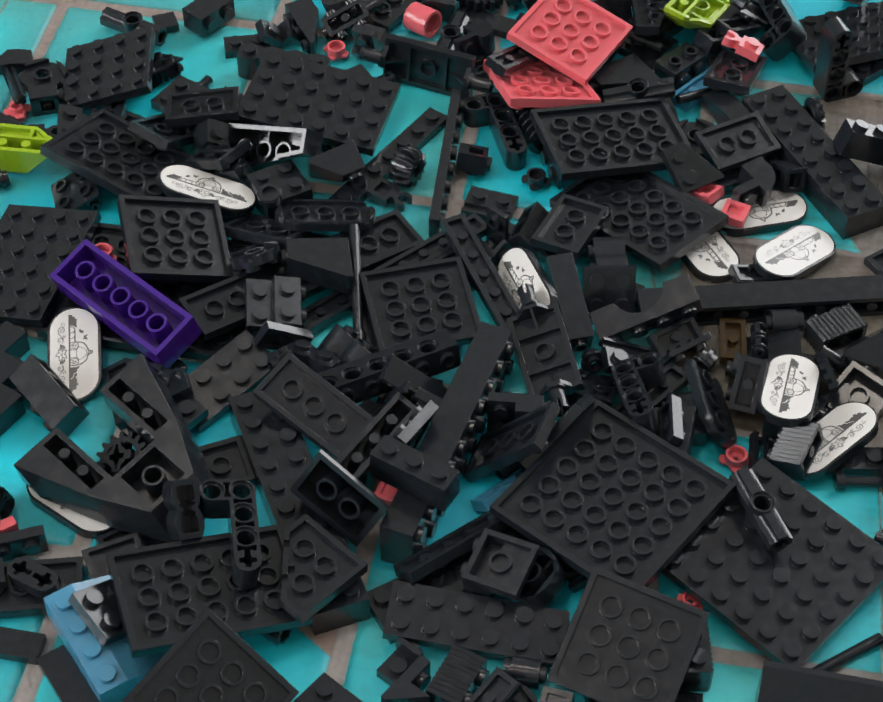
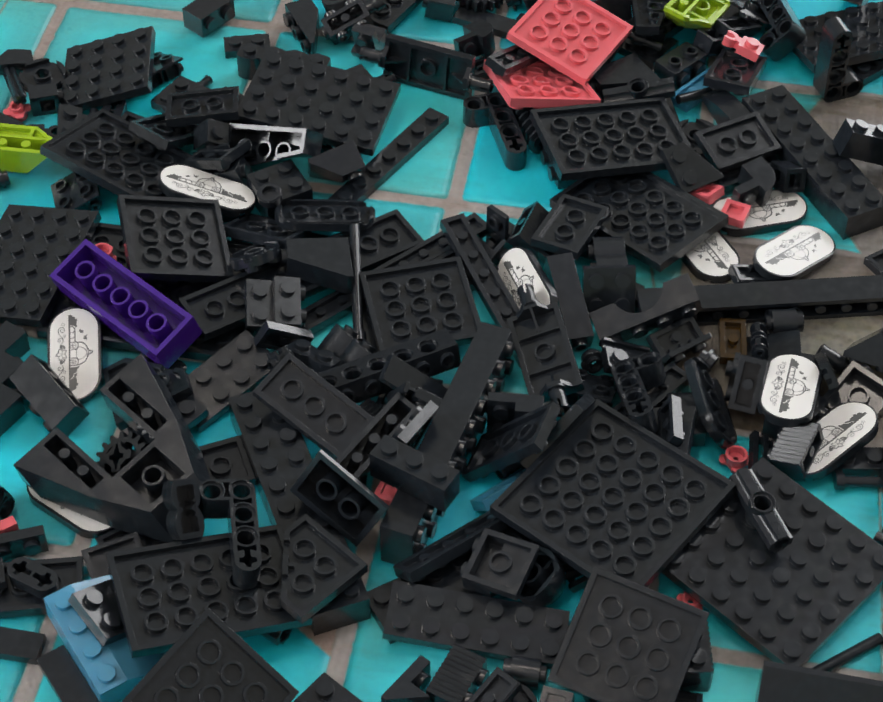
(129, 22): black piece -> none
(166, 20): black tile -> none
(275, 35): black bracket -> none
(336, 50): coral plate -> none
(388, 193): black plate -> none
(399, 661): black bracket -> none
(407, 166): black gear -> none
(422, 20): coral piece -> none
(446, 167): black plate -> none
(453, 30): black piece -> none
(472, 160): black brick -> none
(480, 198): black plate -> none
(535, 179): black plate -> none
(815, 109): black gear -> none
(835, 328): black brick -> none

